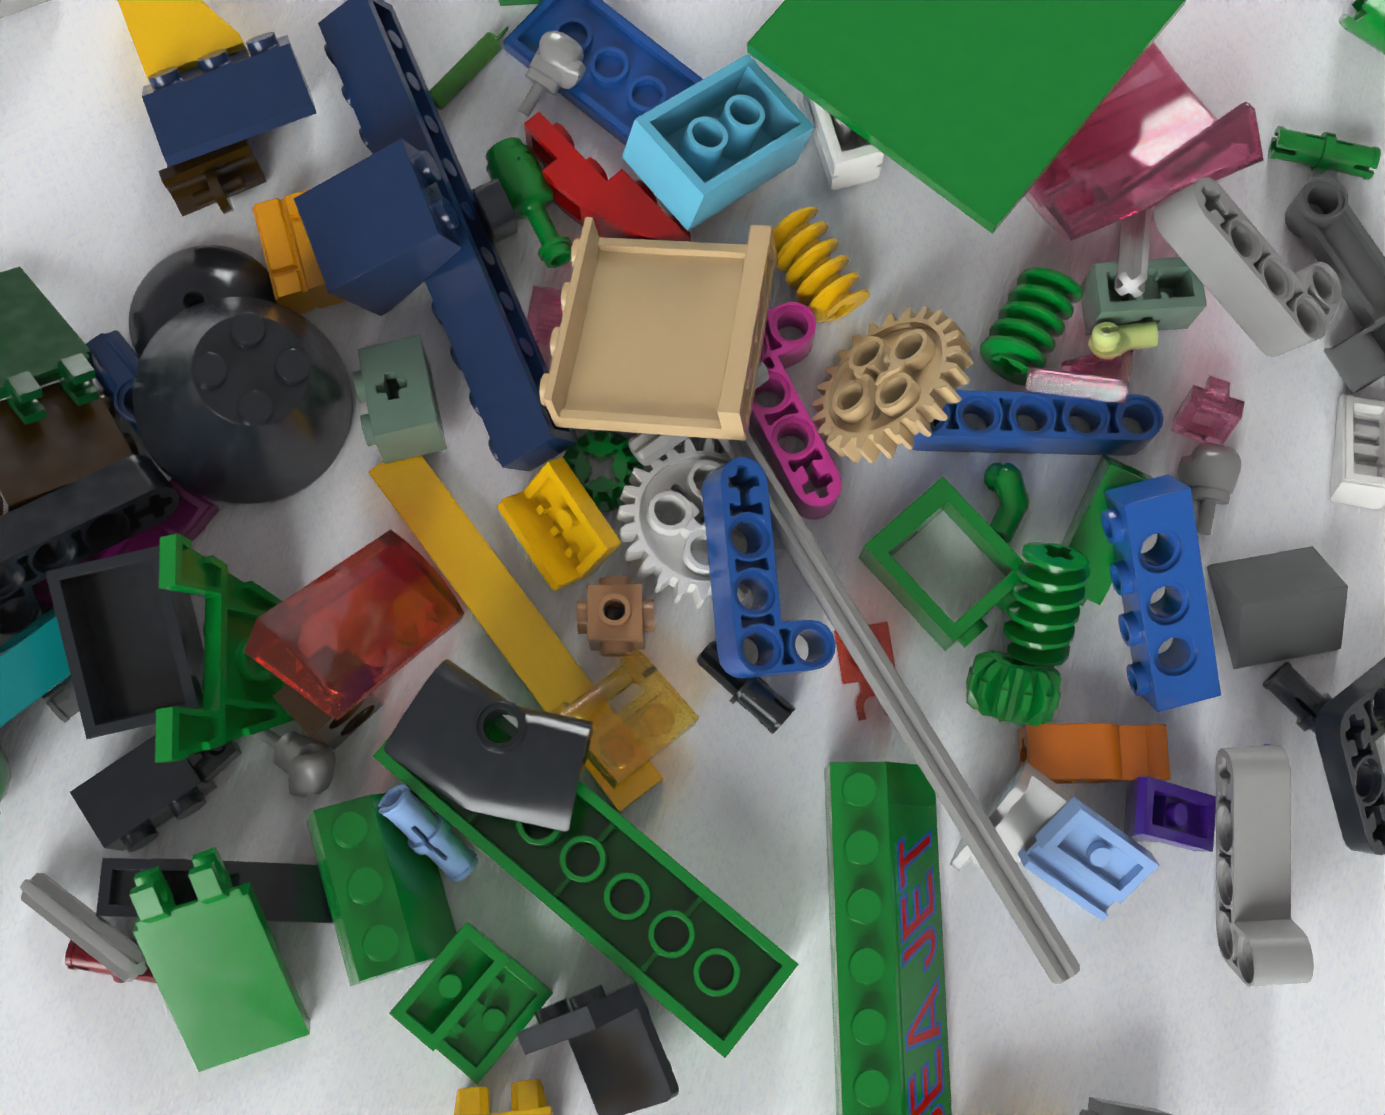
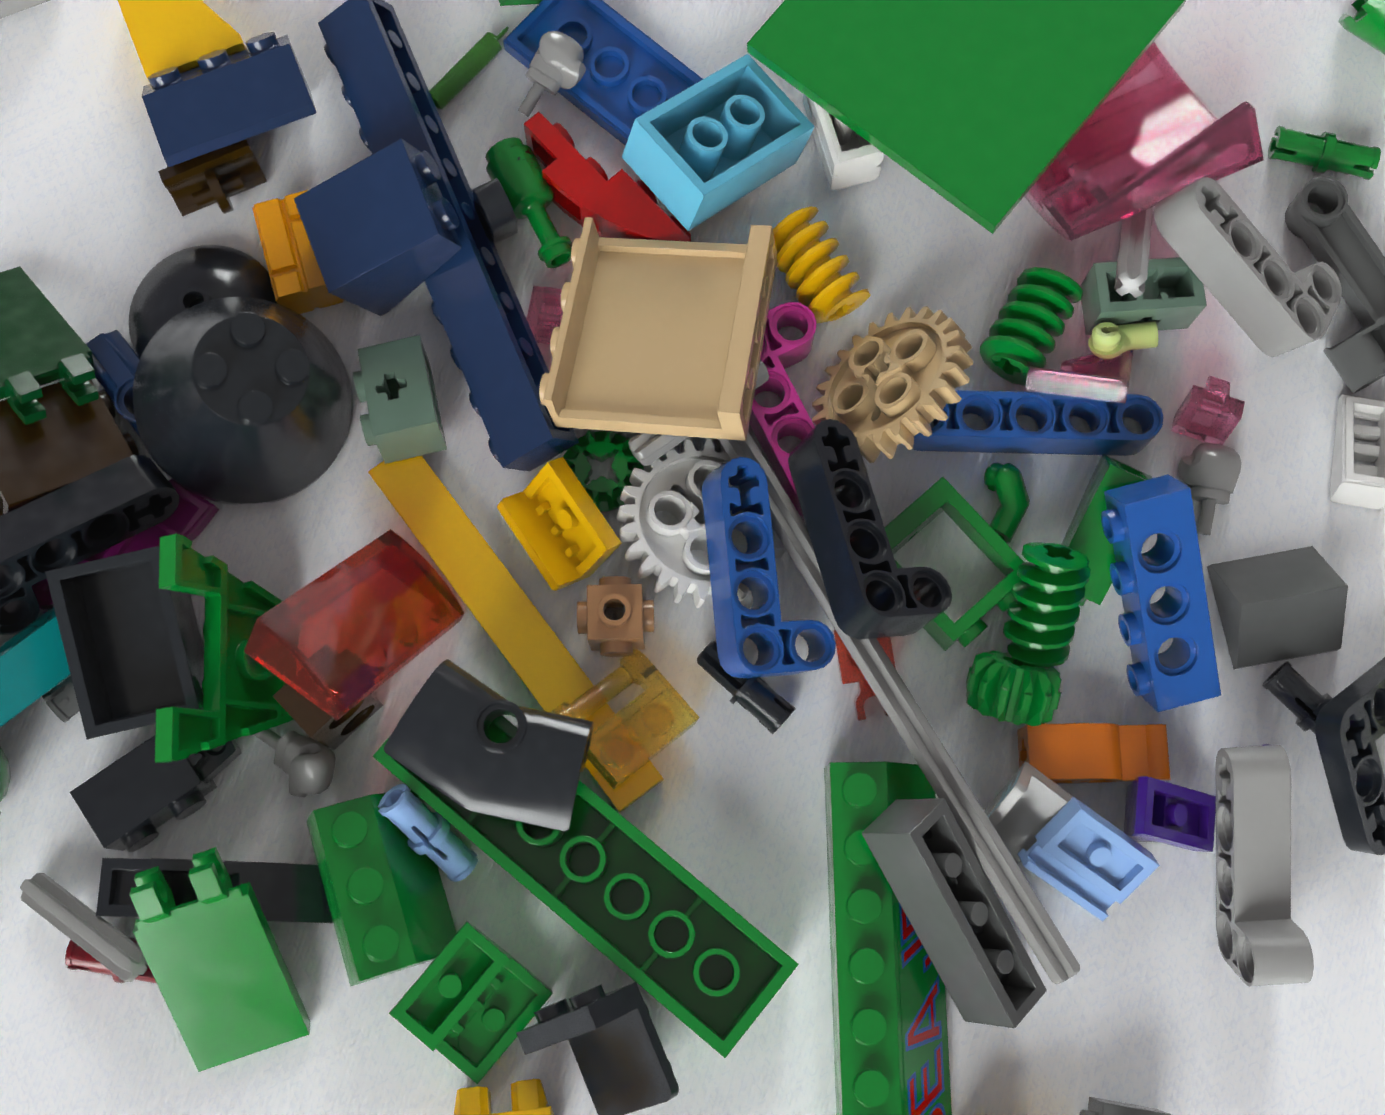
(851, 544): none -> black beam
(954, 911): none -> dark grey brick

